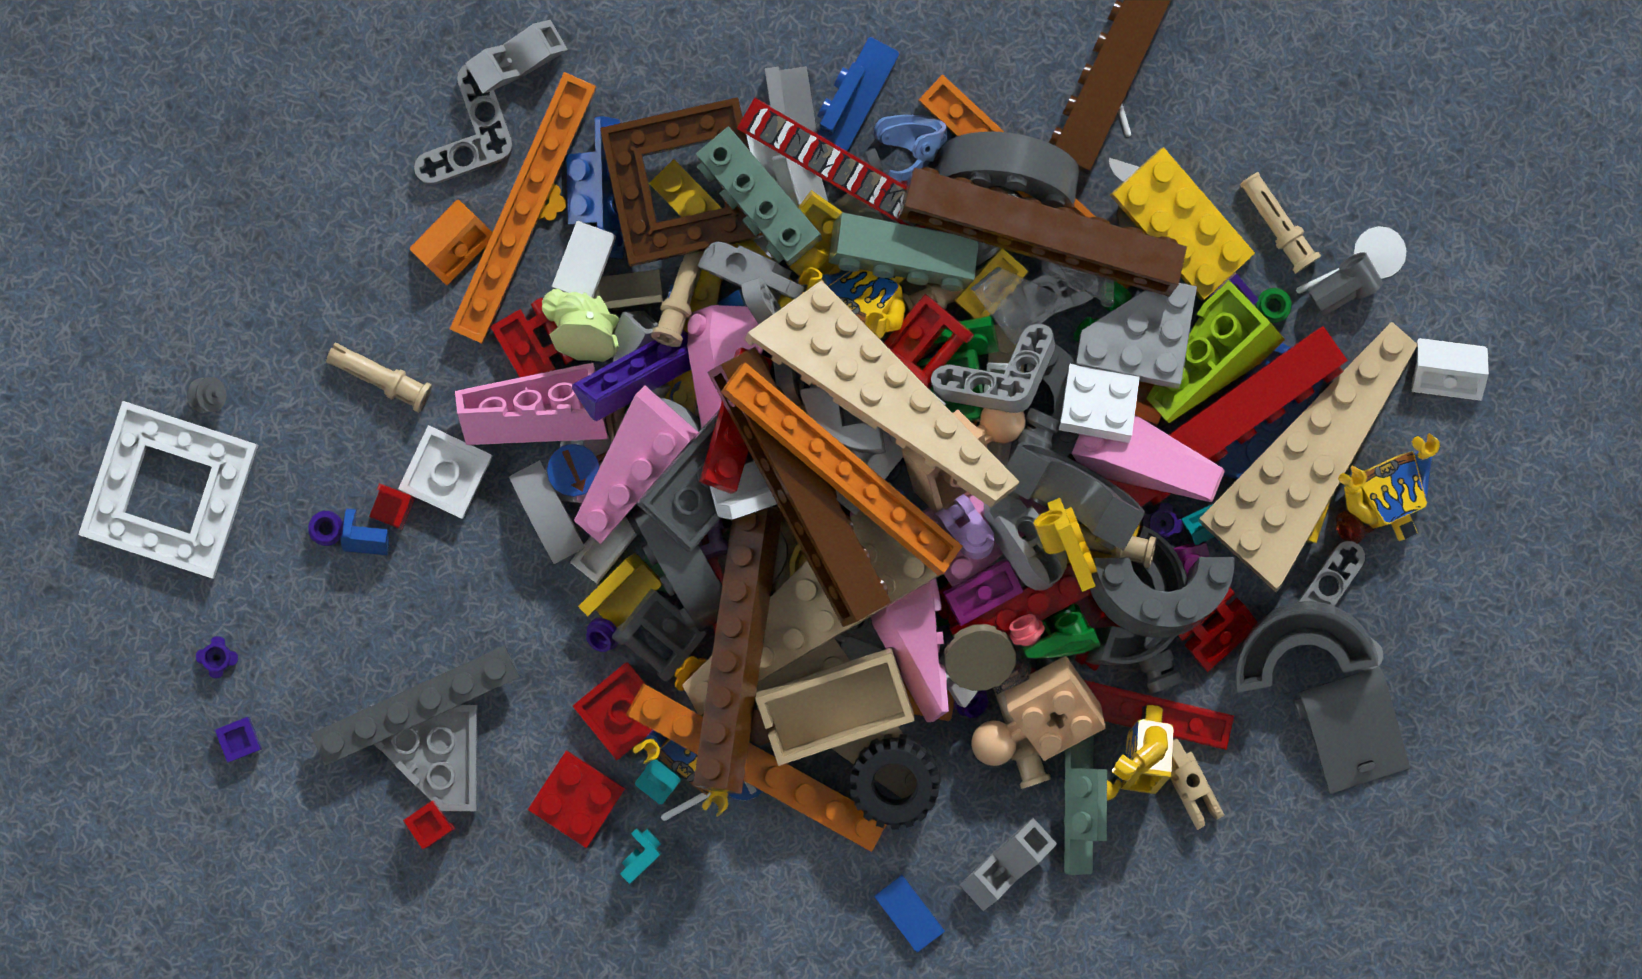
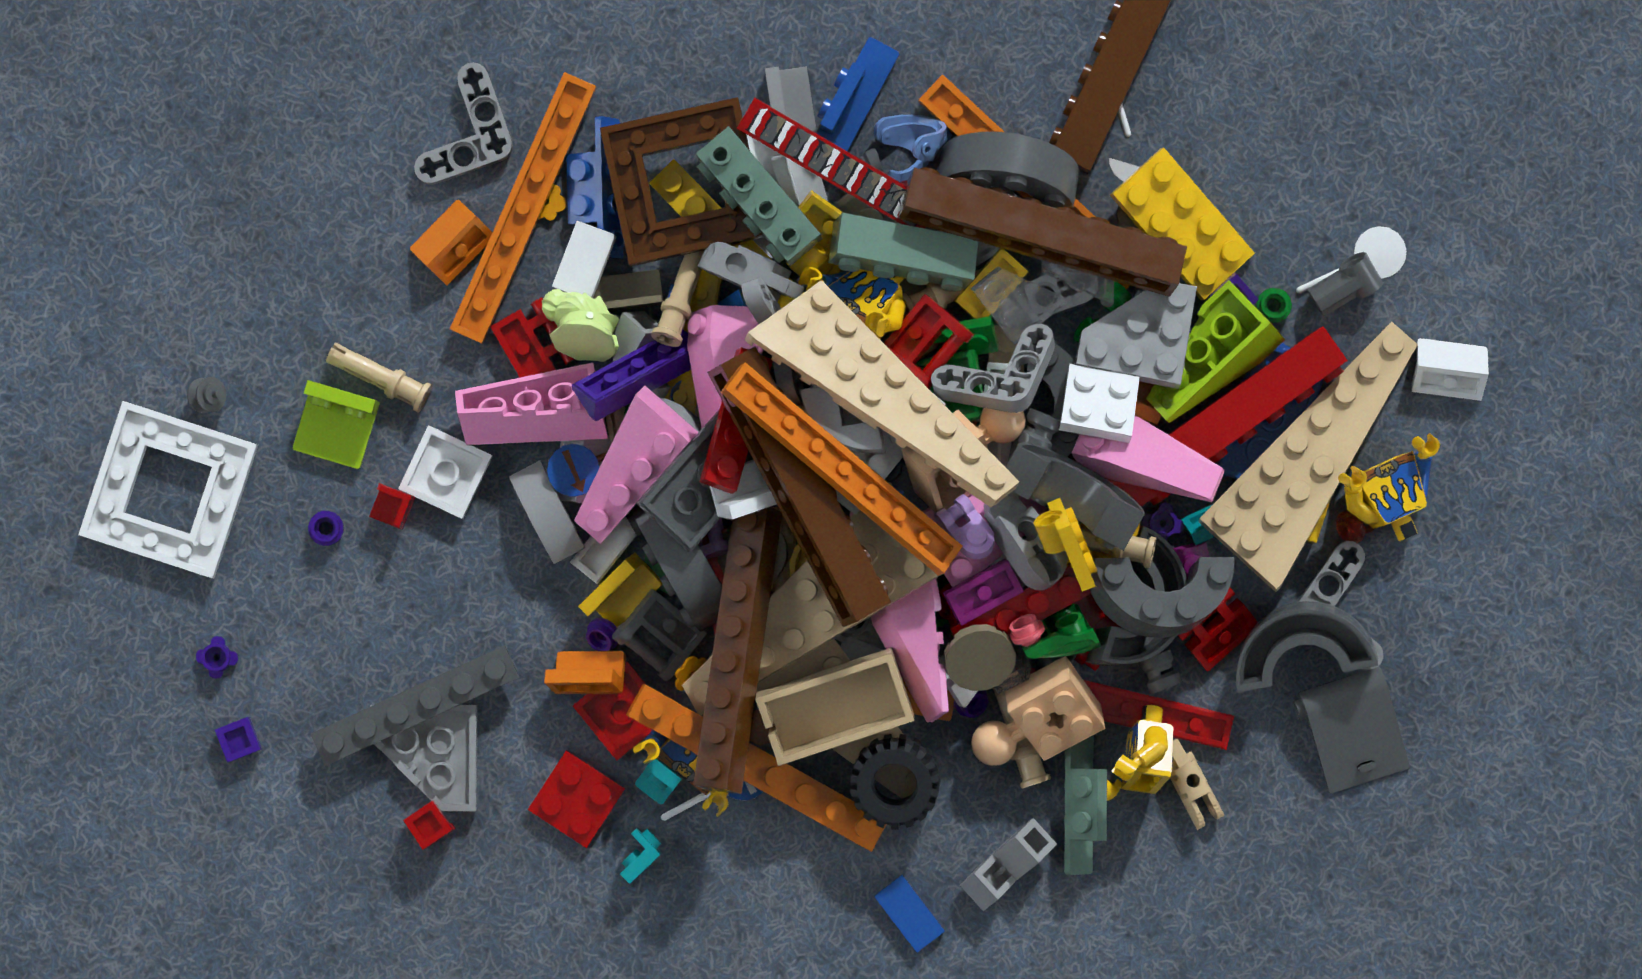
(335, 425): none -> lime bracket
(363, 538): blue tile -> none
(517, 57): light grey brick -> none
(587, 672): none -> orange panel
(1289, 237): tan pin -> none

